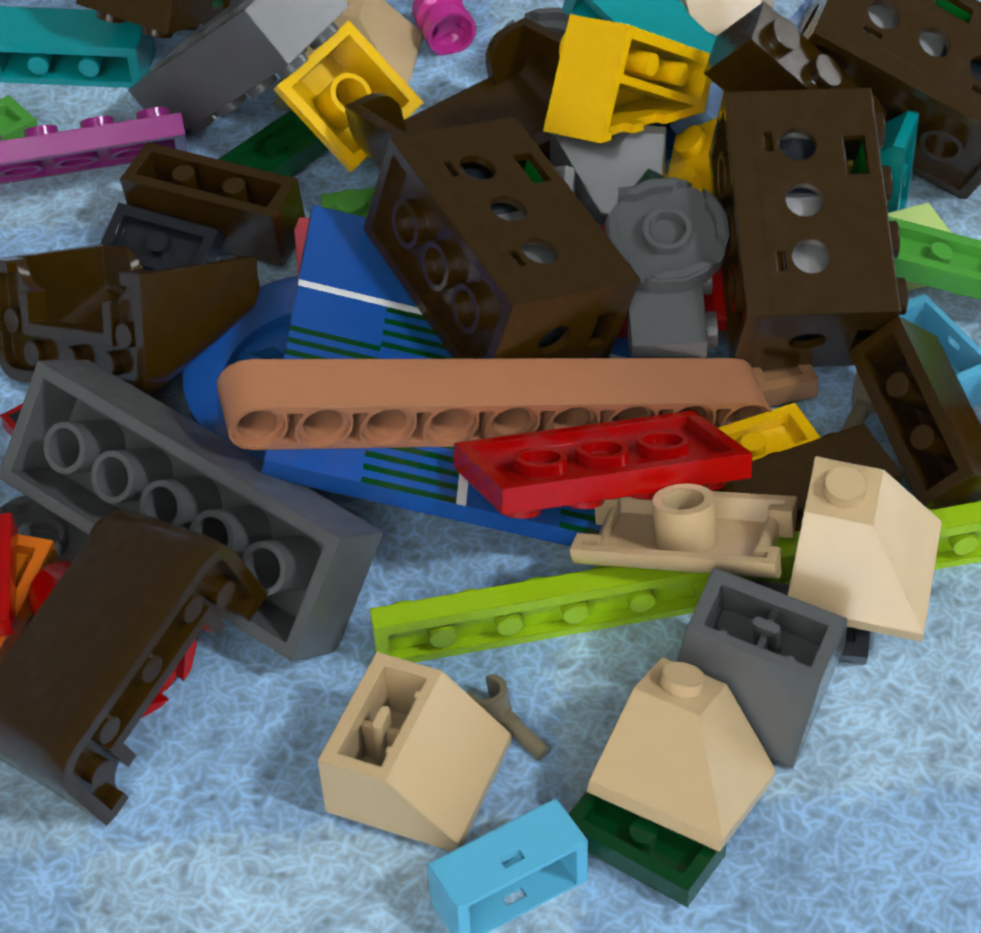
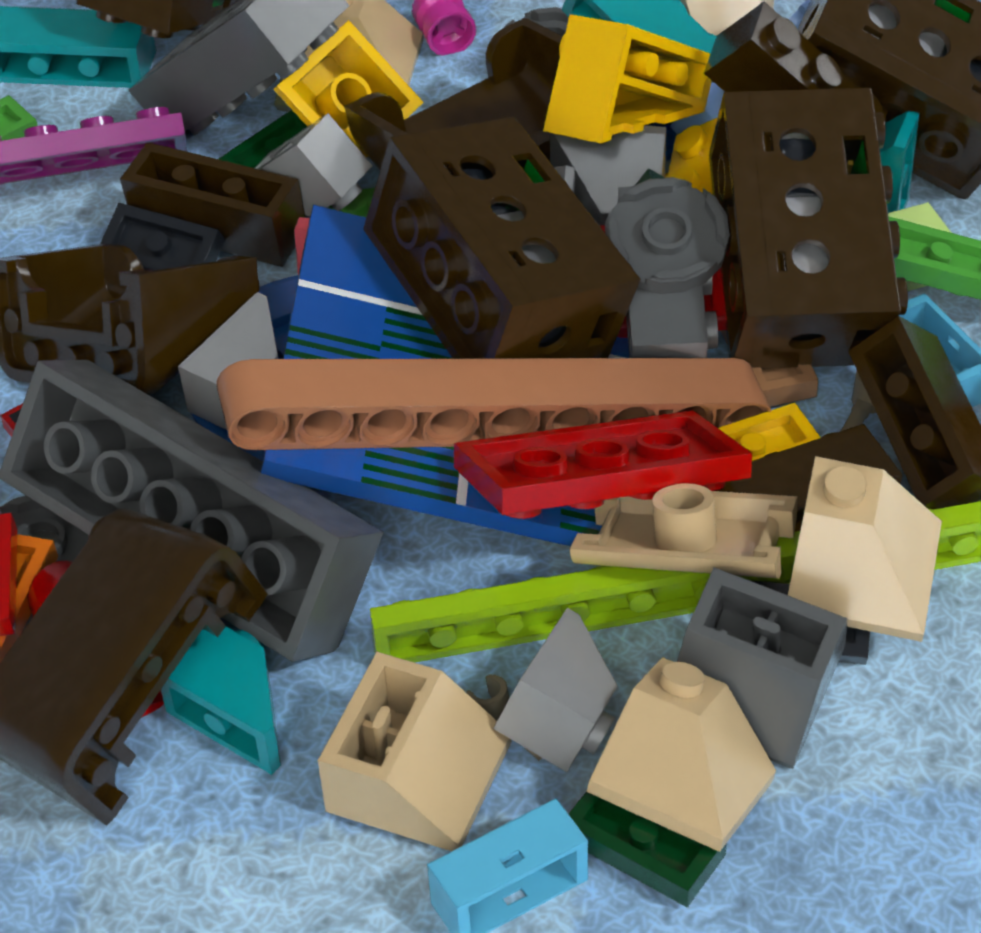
(227, 695): none -> teal slope
(242, 337): none -> light grey slope
(322, 162): none -> light grey slope
(561, 696): none -> light grey slope

